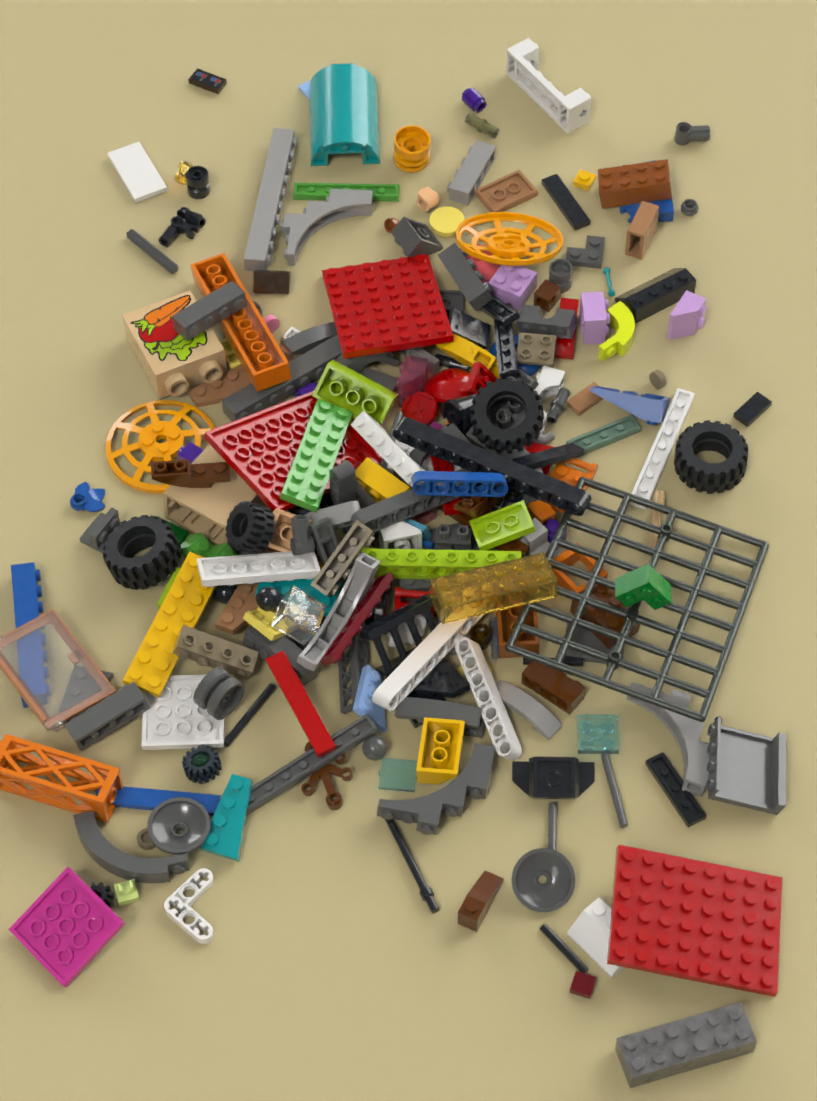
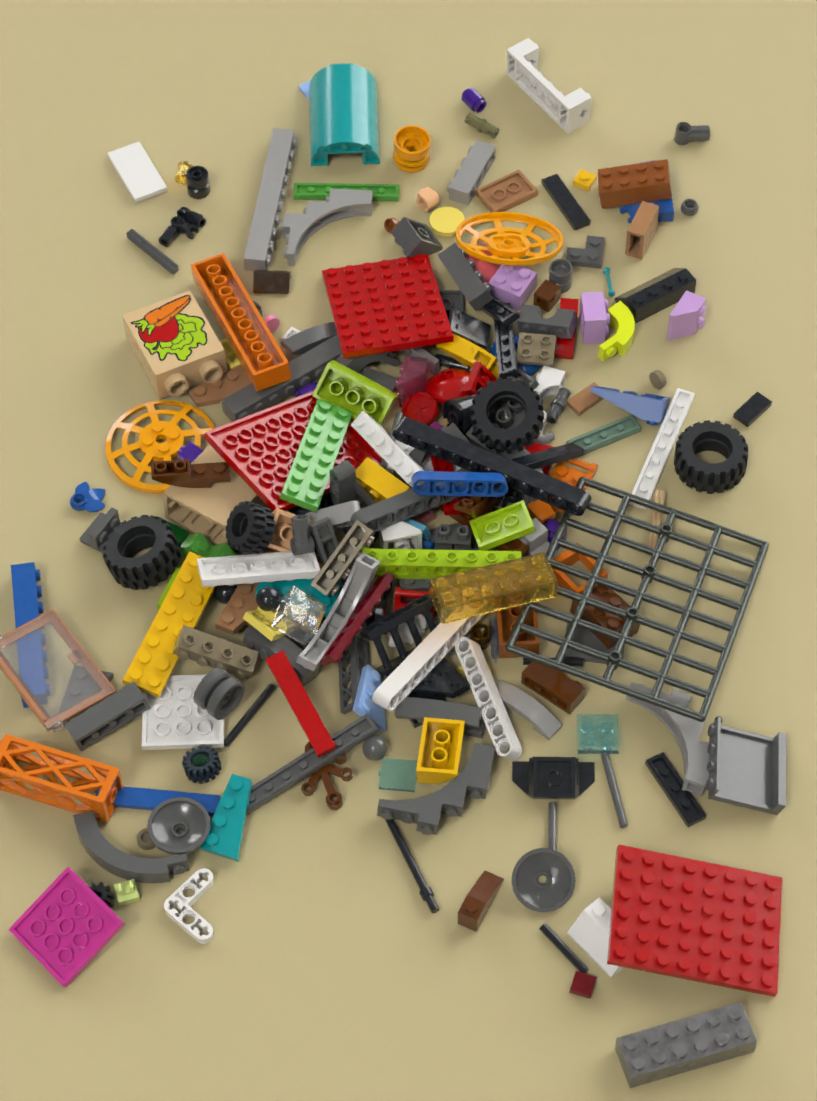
(207, 81): tile -> none
(209, 310): dark grey brick -> none
(644, 585): green brick -> none

